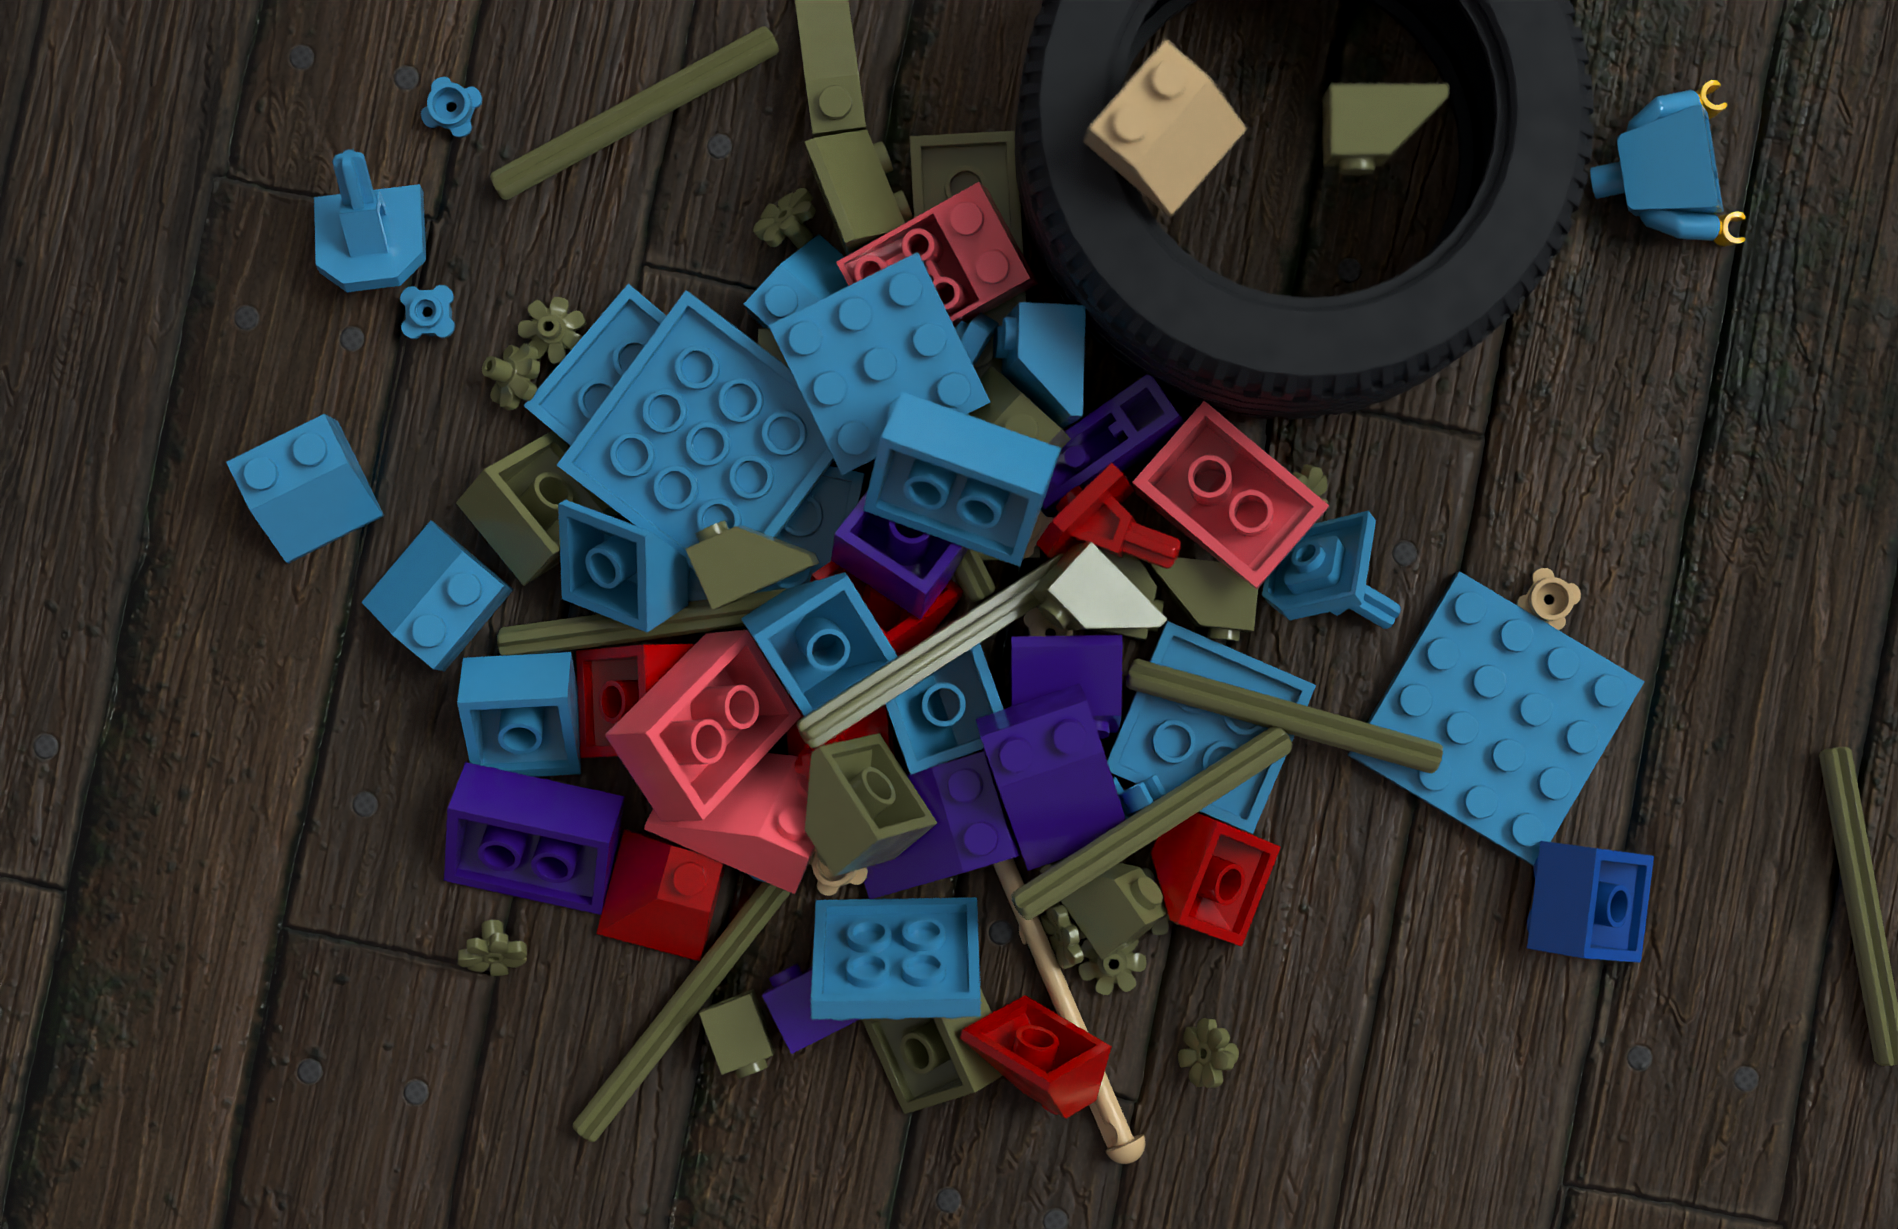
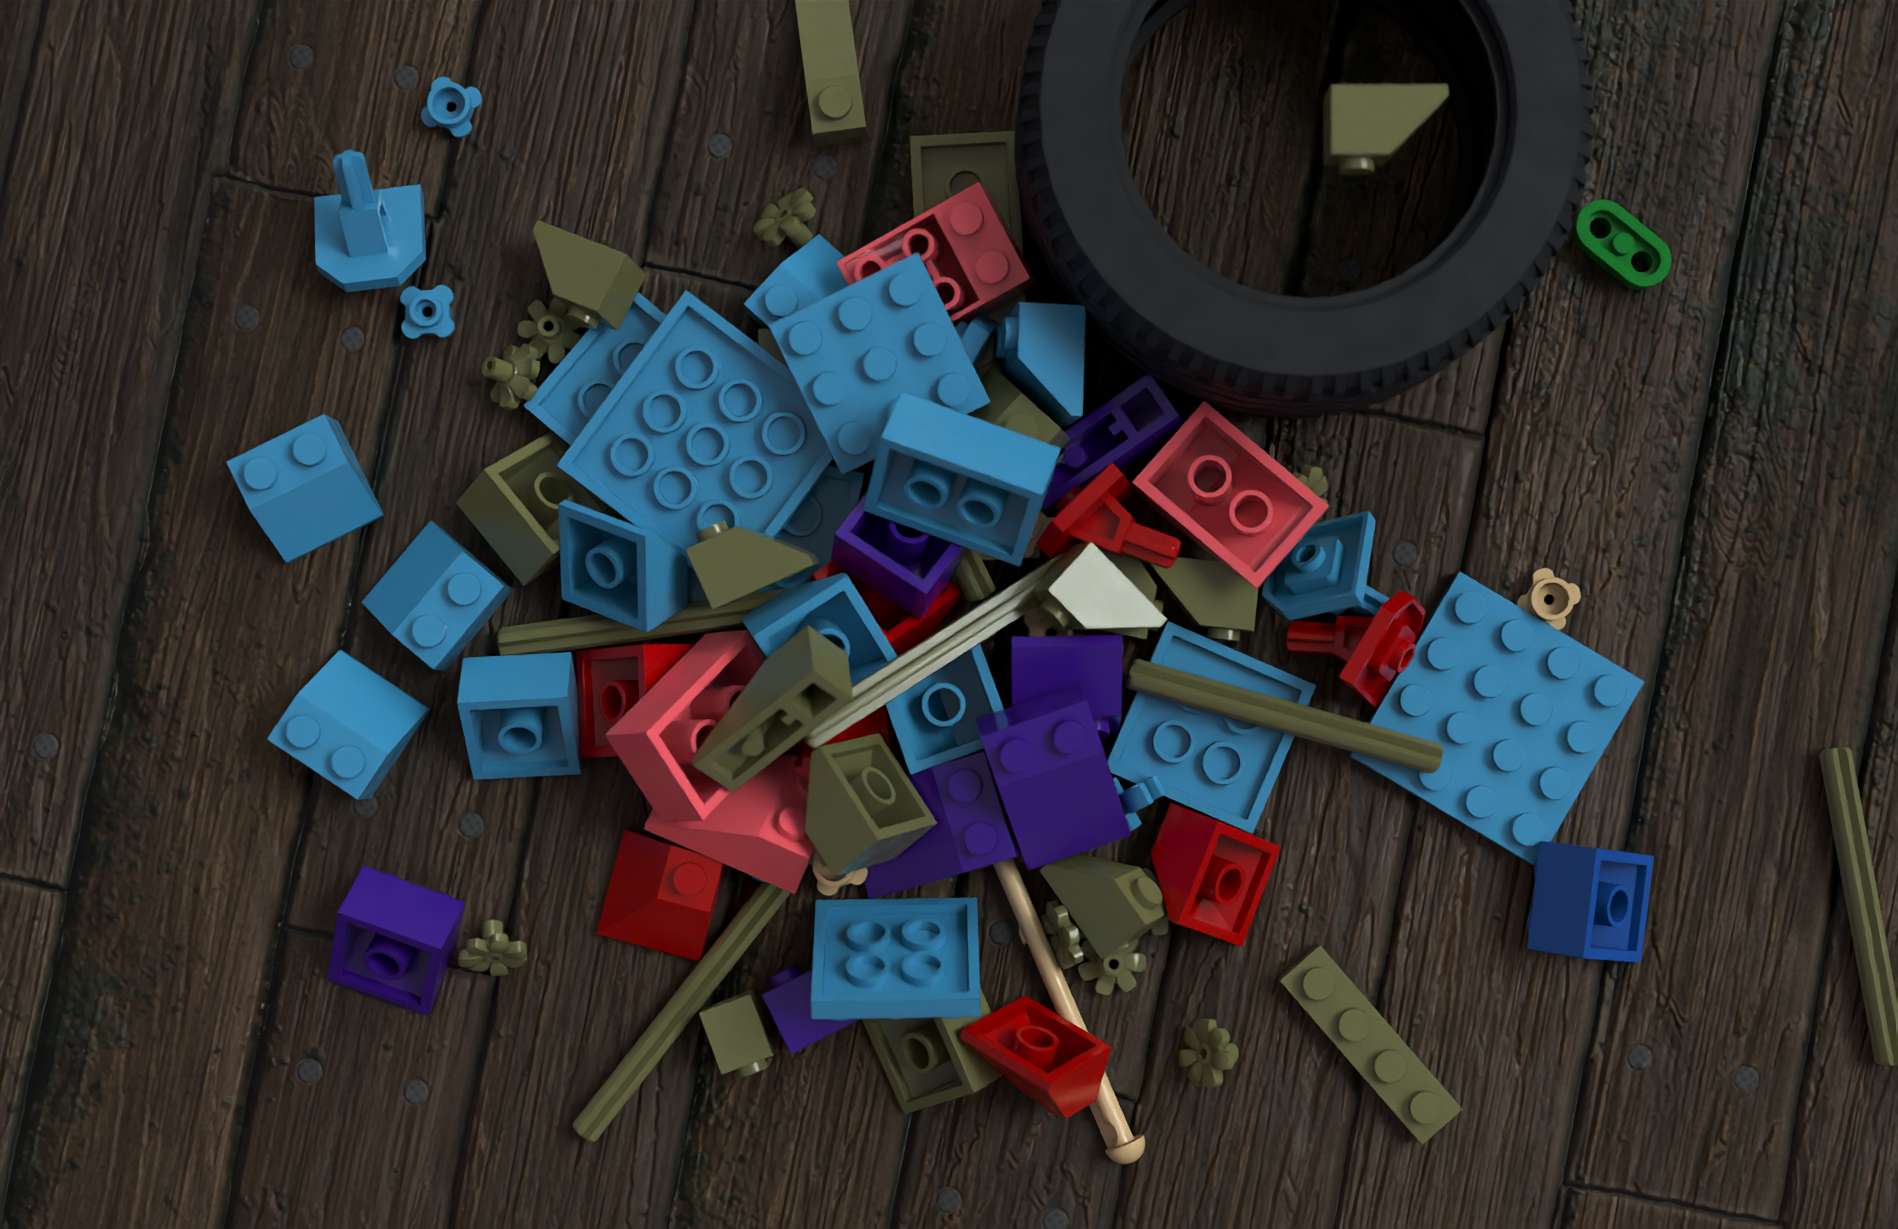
(349, 725): none -> dark azure slope
(394, 939): none -> dark purple slope
(532, 837): dark purple slope -> none
(588, 277): none -> olive slope
(634, 113): olive axle -> none
(777, 708): none -> olive slope
(855, 187): olive slope -> none
(1151, 822): olive axle -> none
(1166, 129): tan slope -> none
(1368, 646): none -> red piece
(1369, 1044): none -> olive plate
(1623, 239): none -> green plate
(1671, 168): dark azure torso -> none

